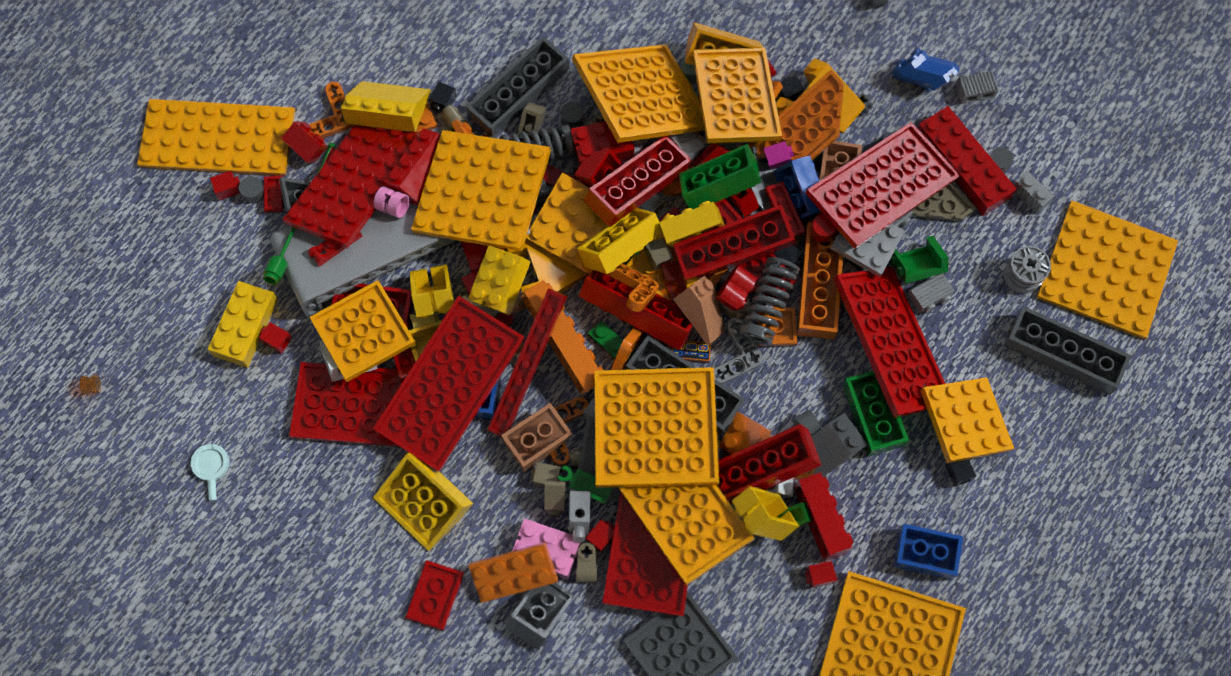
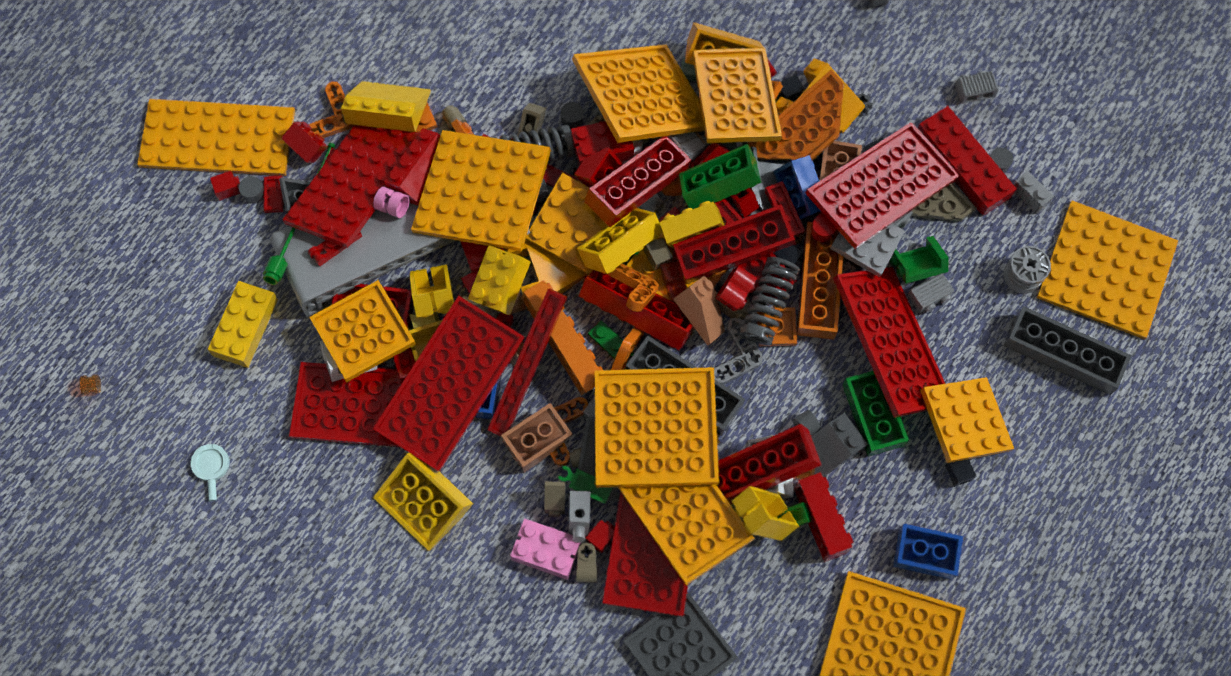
(275, 337): red brick -> none
(434, 595): red tile -> none
(442, 96): black brick -> none
(513, 572): orange plate -> none
(517, 87): dark grey brick -> none
(539, 613): dark grey slope -> none
(544, 473): dark tan brick -> none
(694, 351): tile -> none
(743, 433): orange plate -> none
(778, 155): dark pink brick -> none
(820, 574): red brick -> none
(924, 70): blue brick -> none

